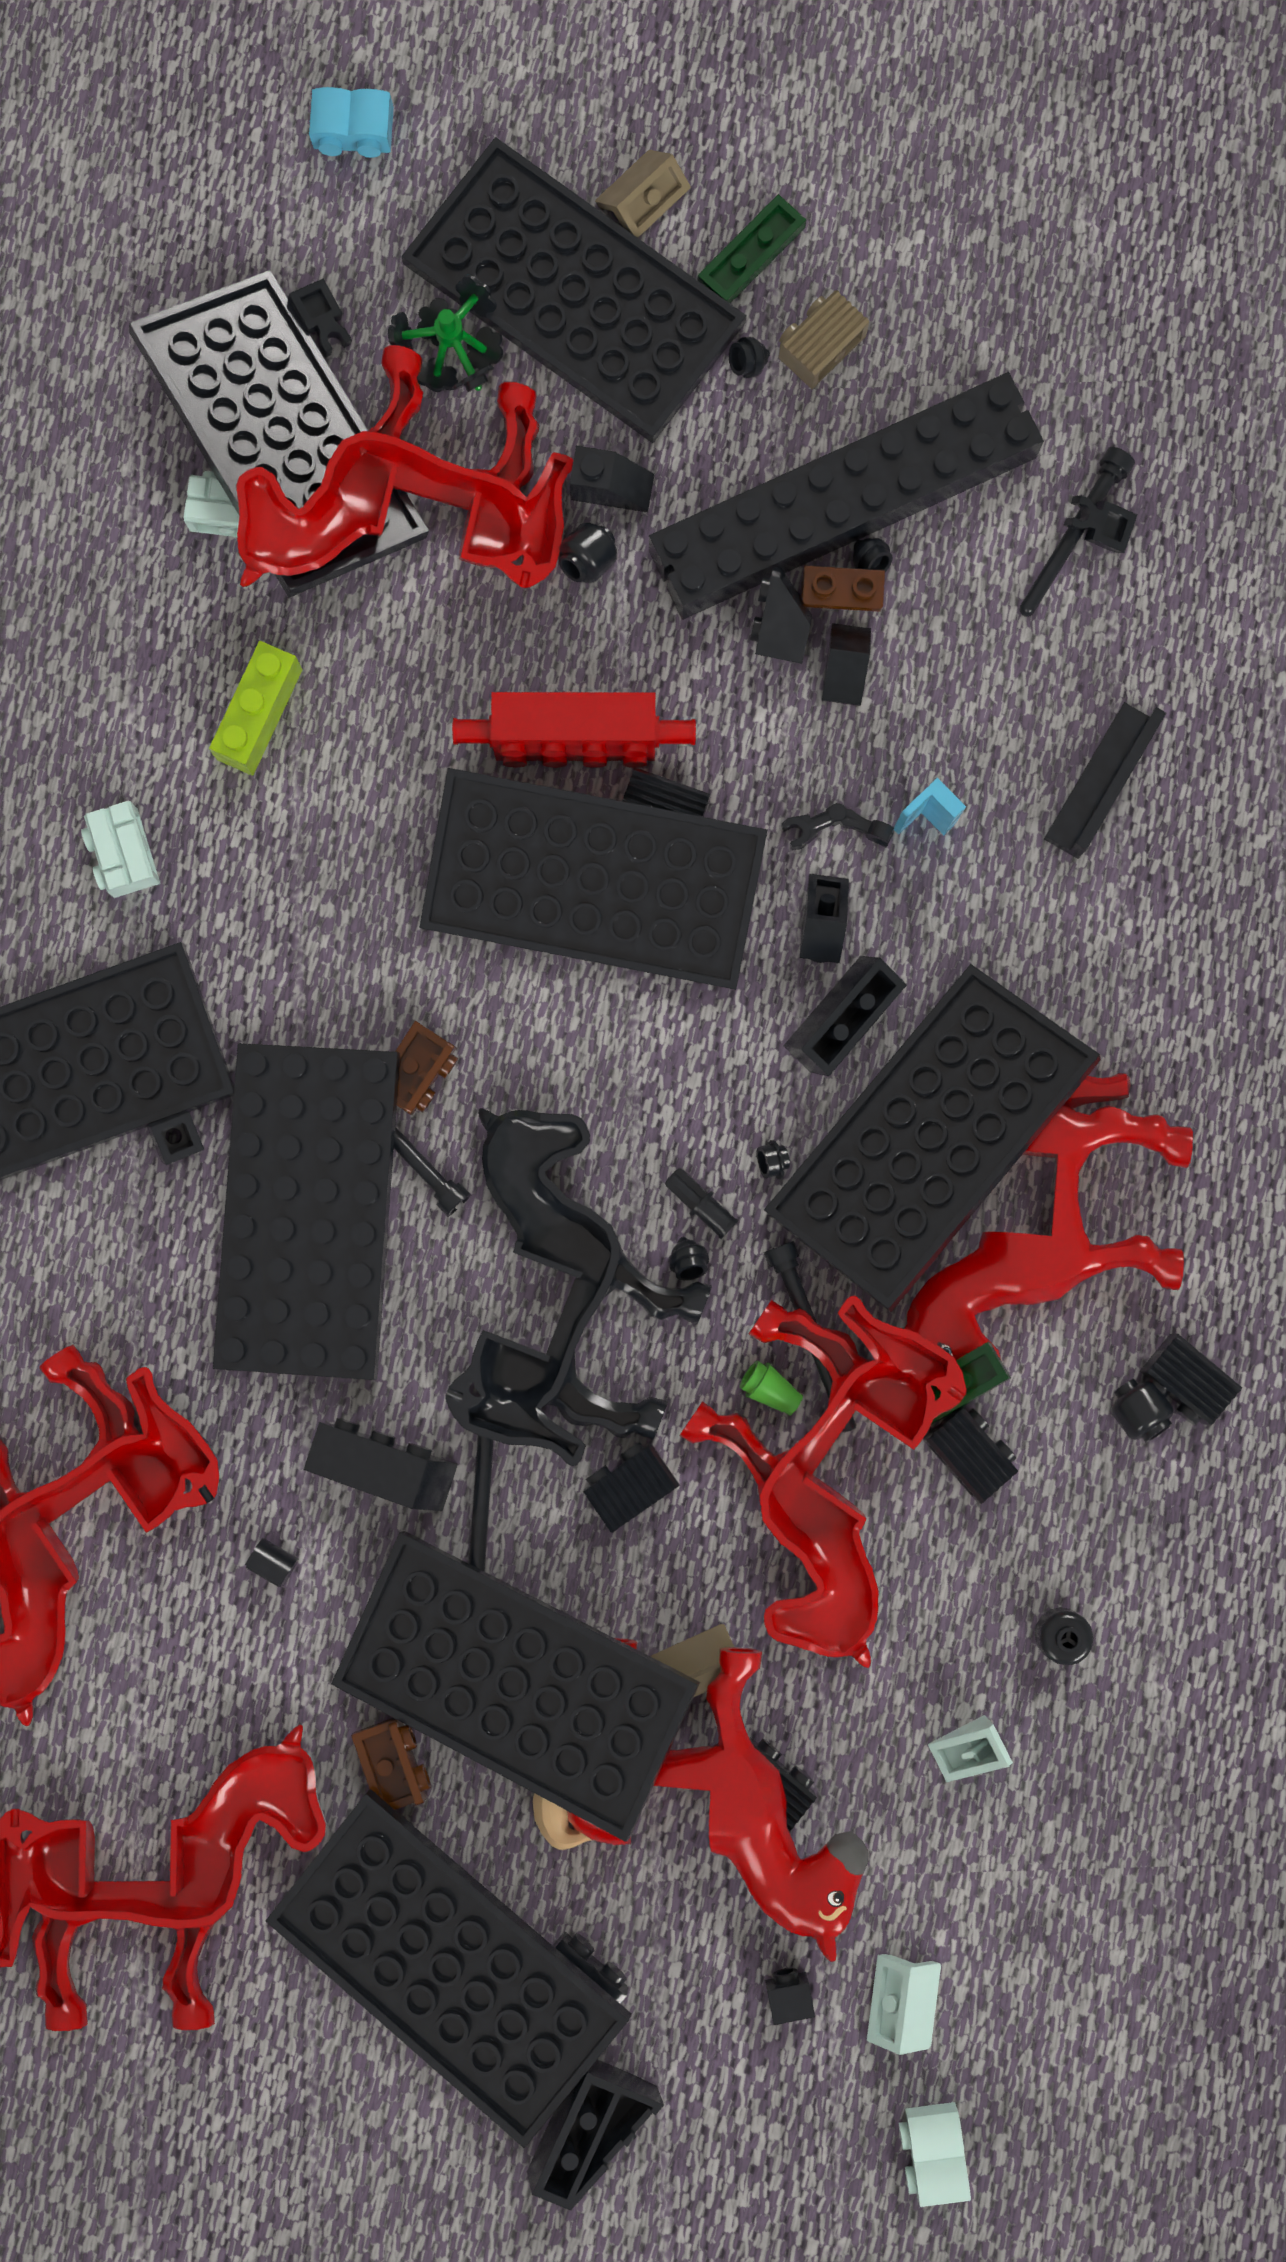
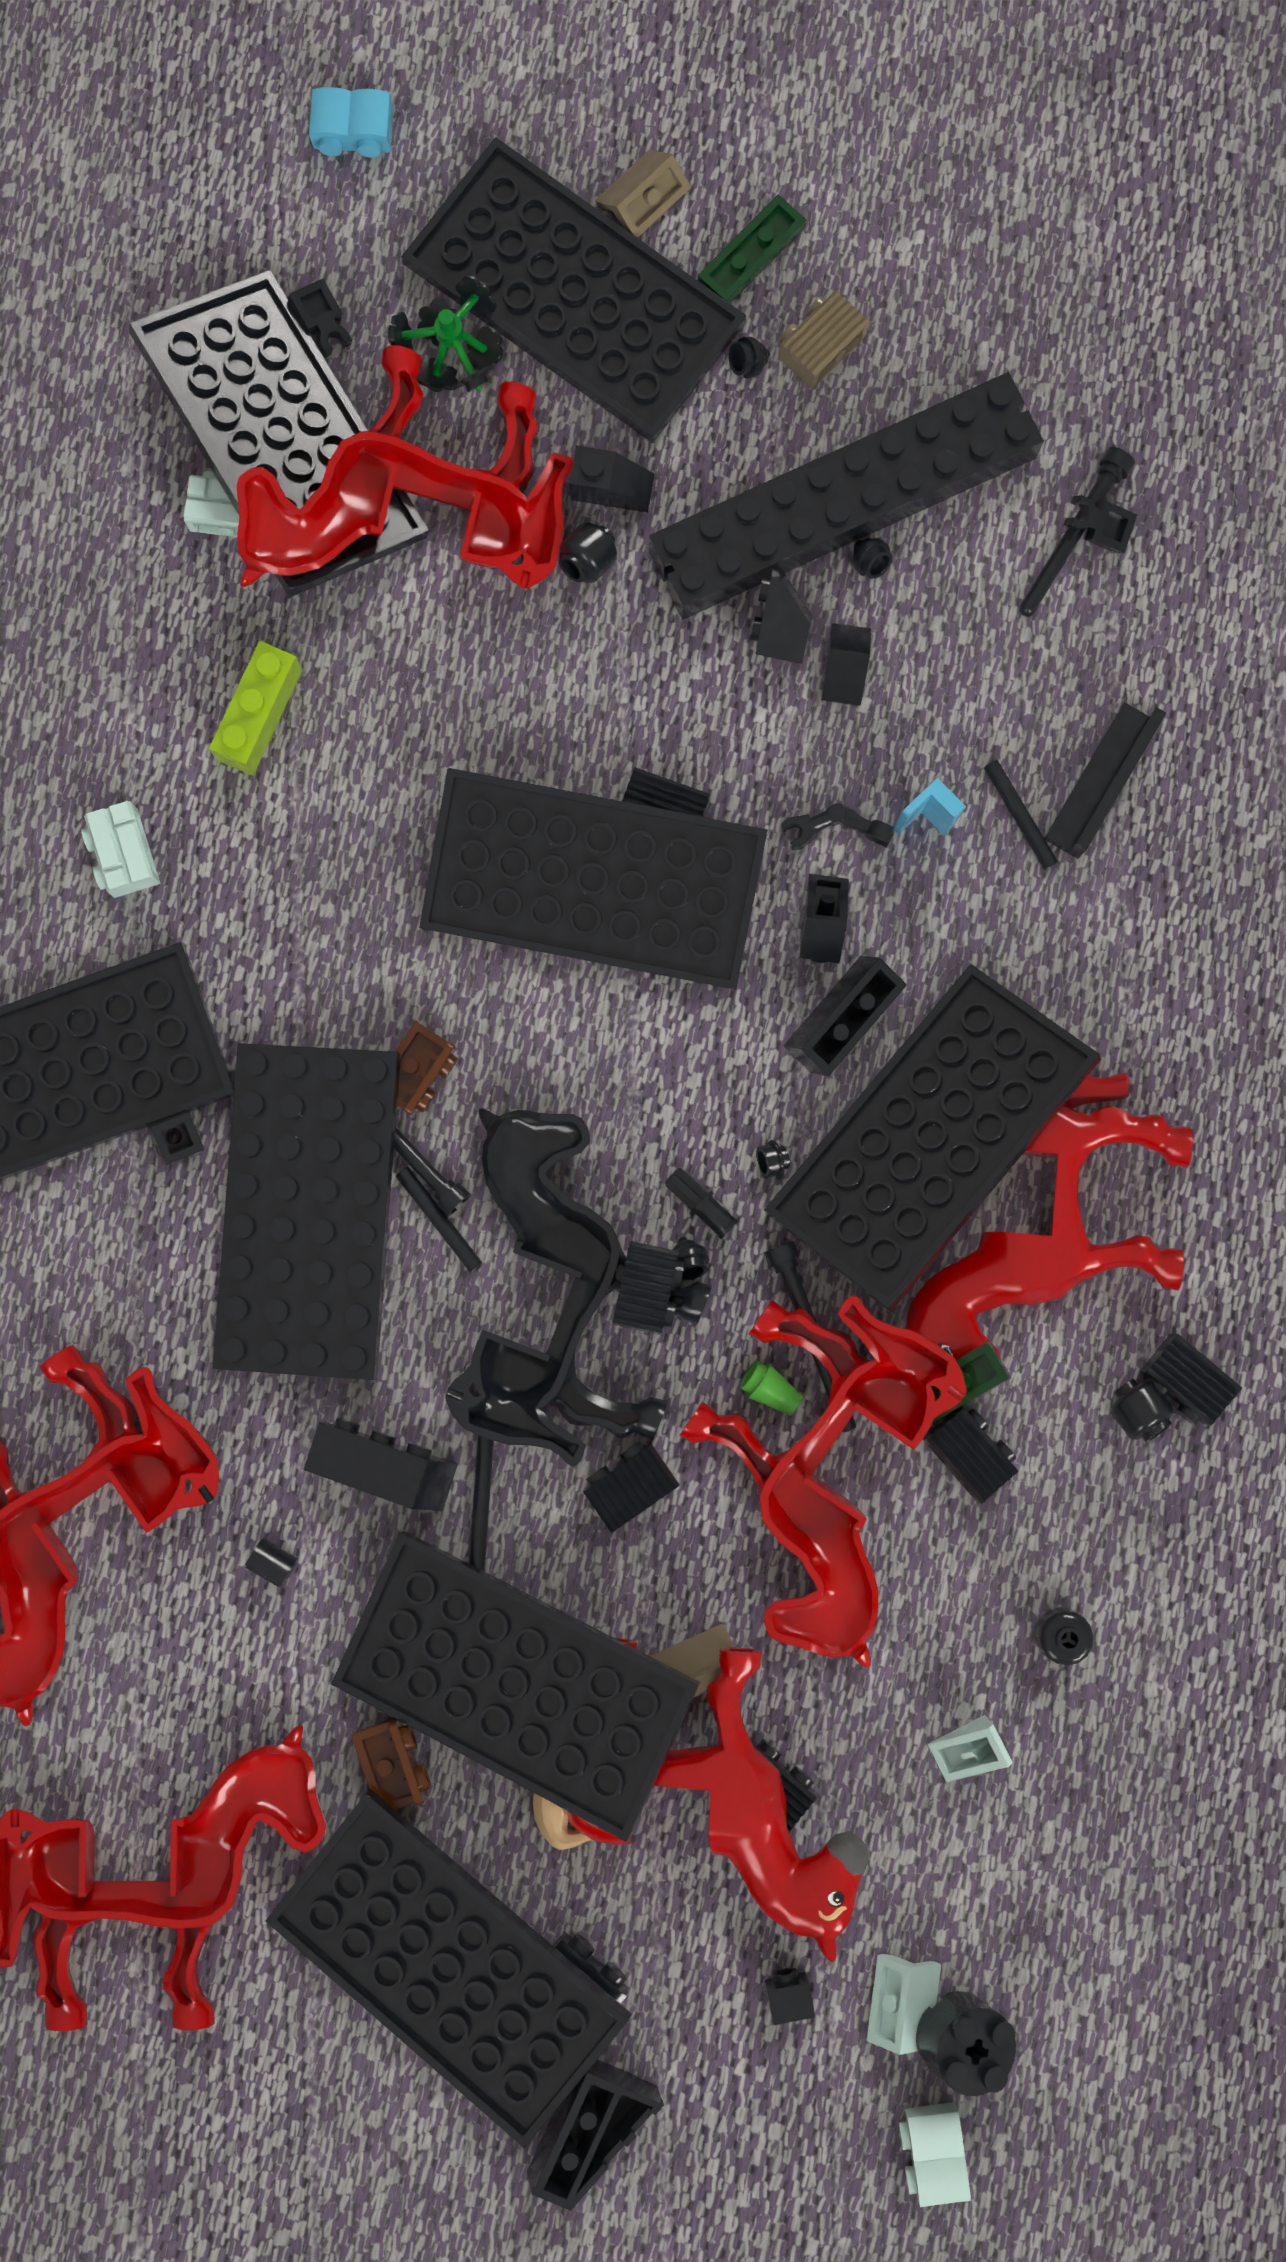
(438, 1219): none -> black bar
(573, 728): red brick -> none
(647, 1287): none -> black brick
(843, 588): reddish brown bracket -> none
(967, 2044): none -> black brick
(1020, 814): none -> black bar

